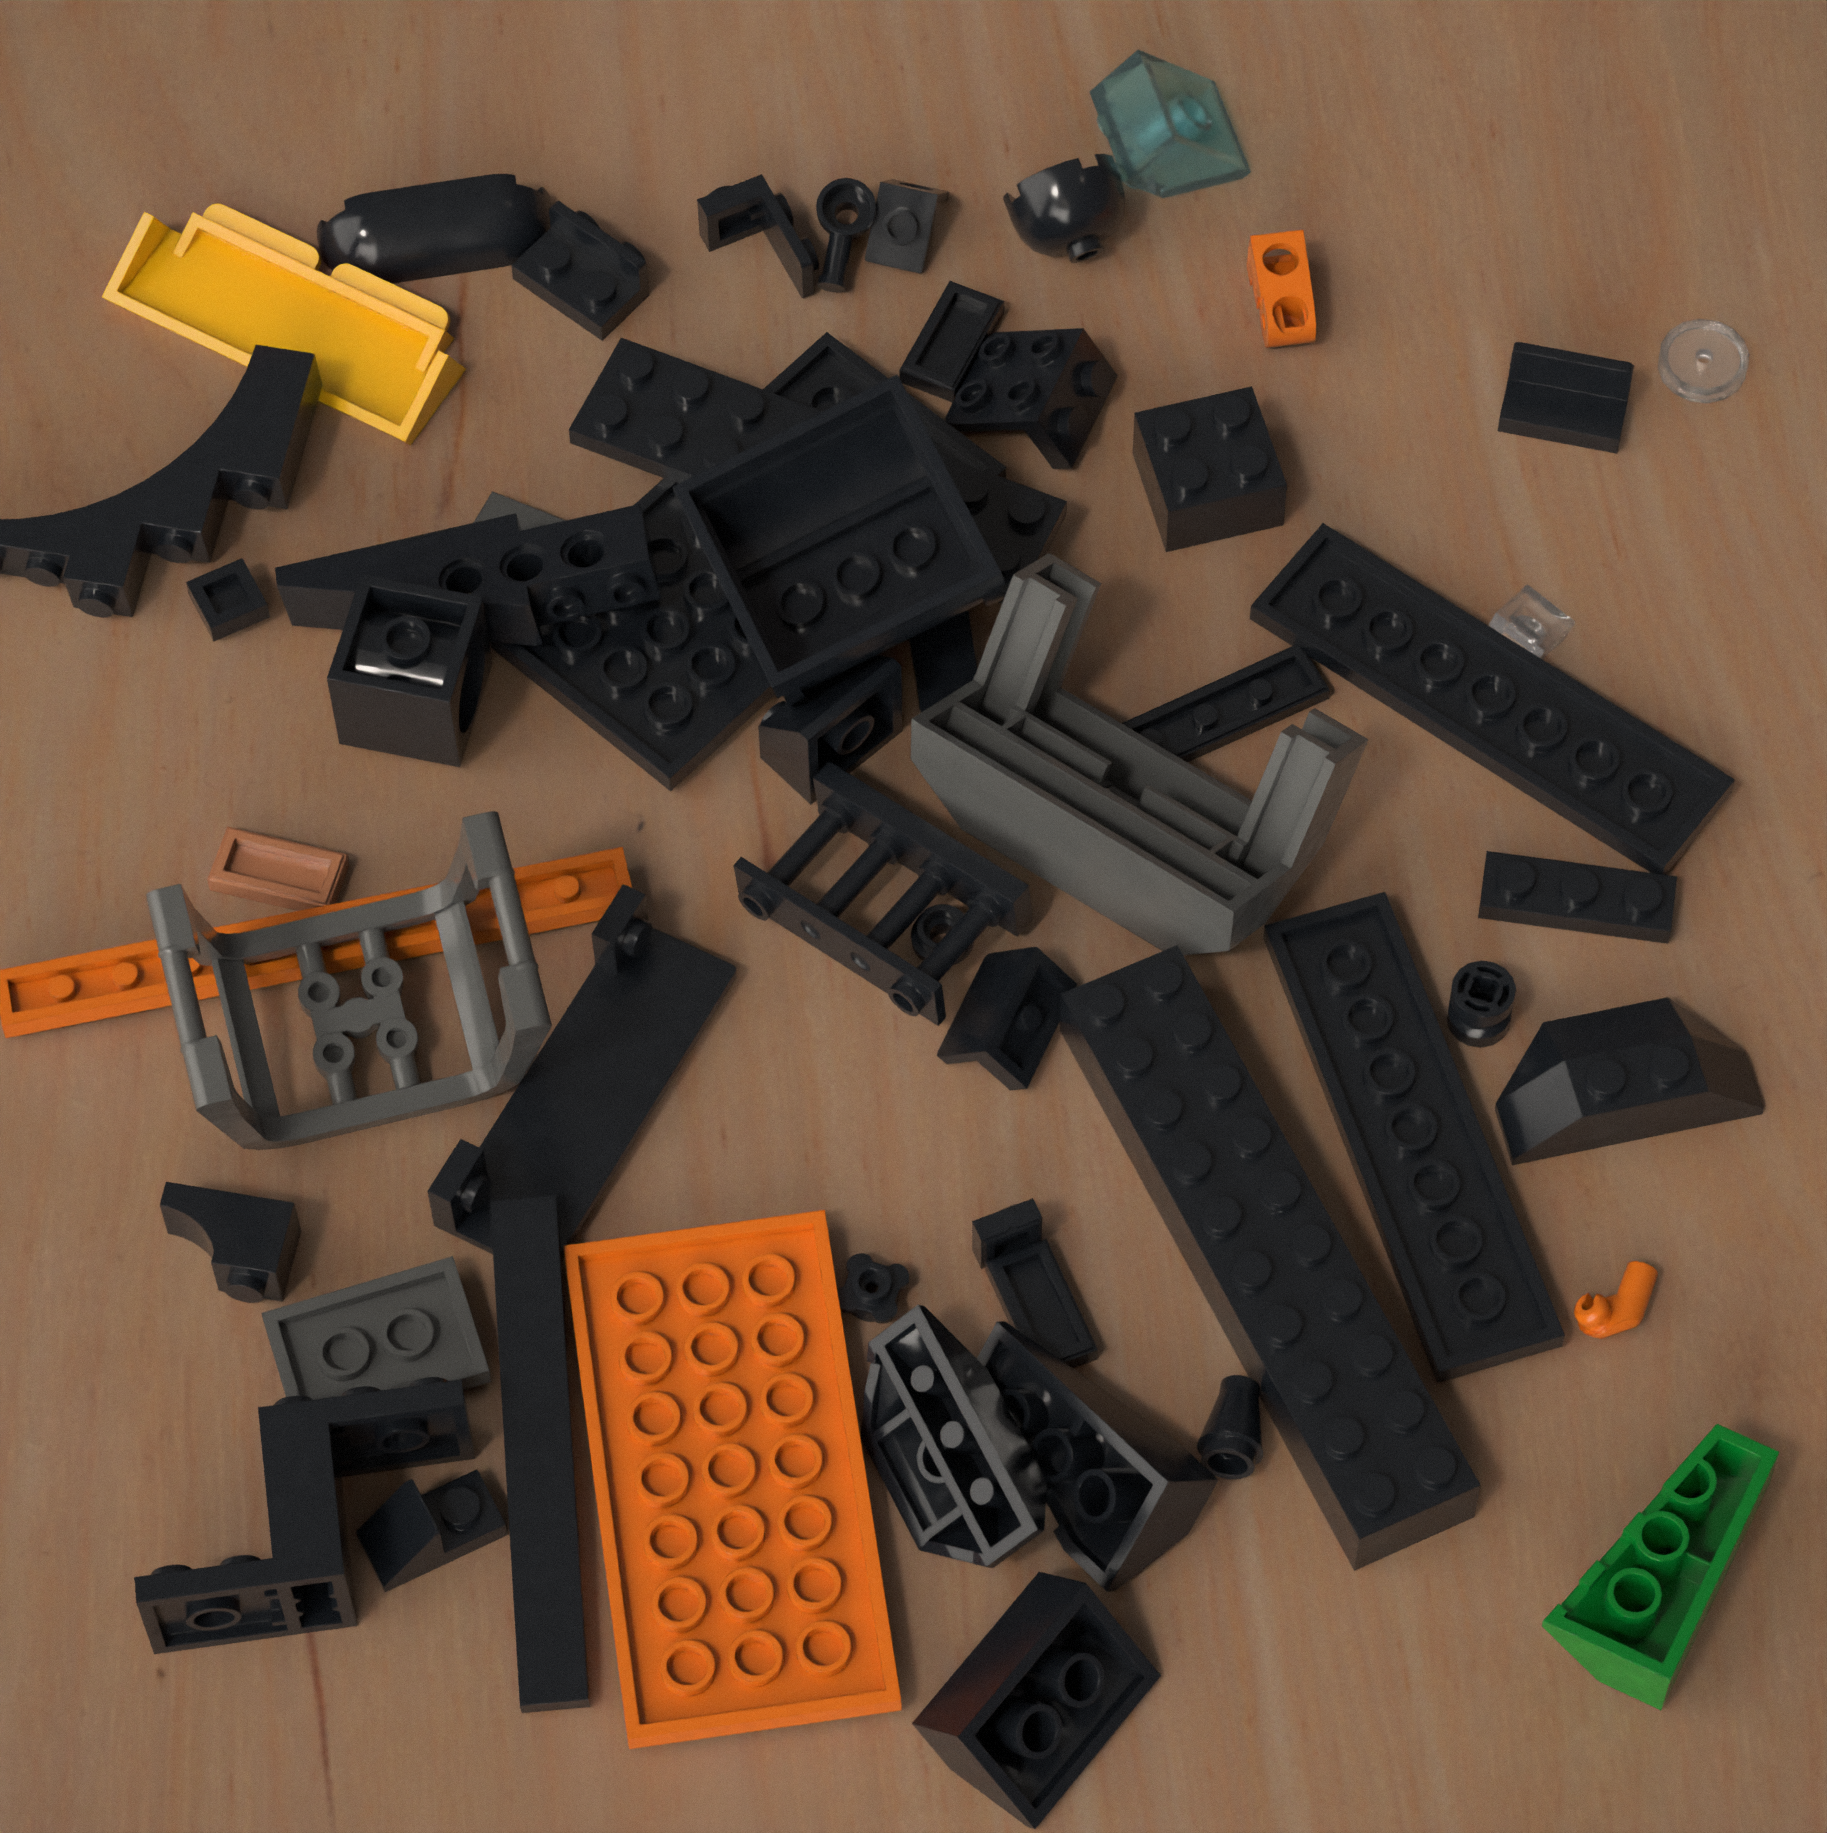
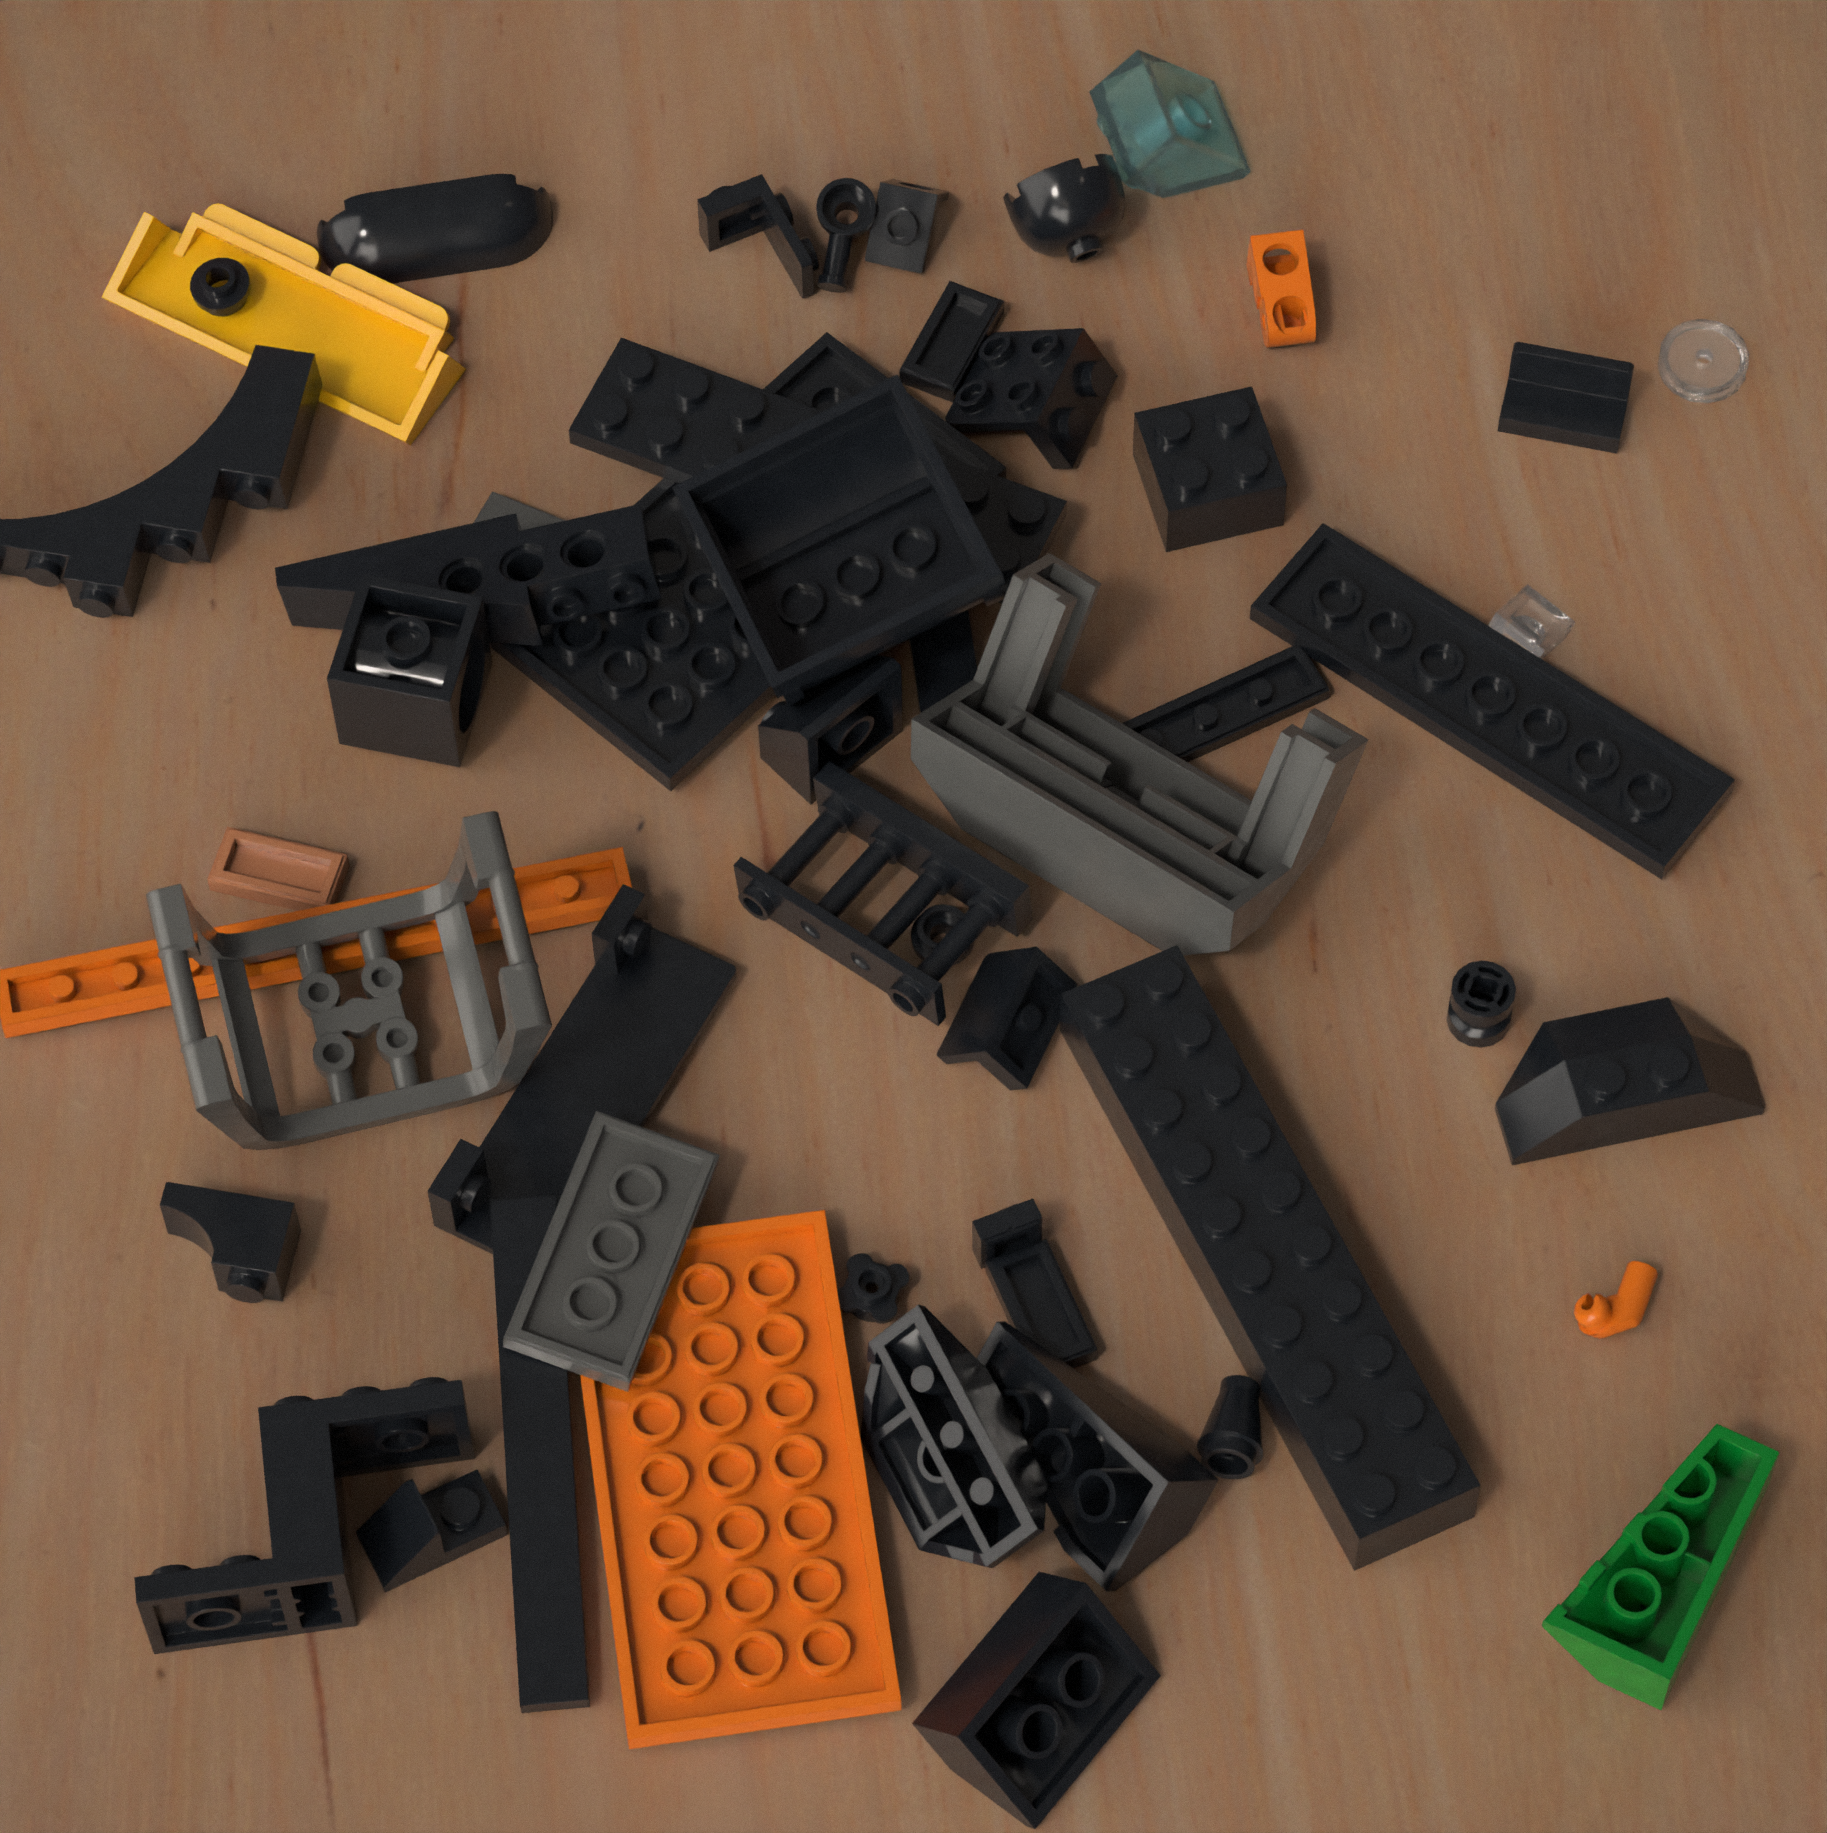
(224, 299): none -> black plate
(228, 599): black plate -> none
(379, 1335): dark grey plate -> none
(584, 272): black bracket -> none
(611, 1251): none -> dark grey tile
(1413, 1138): black plate -> none
(1577, 897): black plate -> none

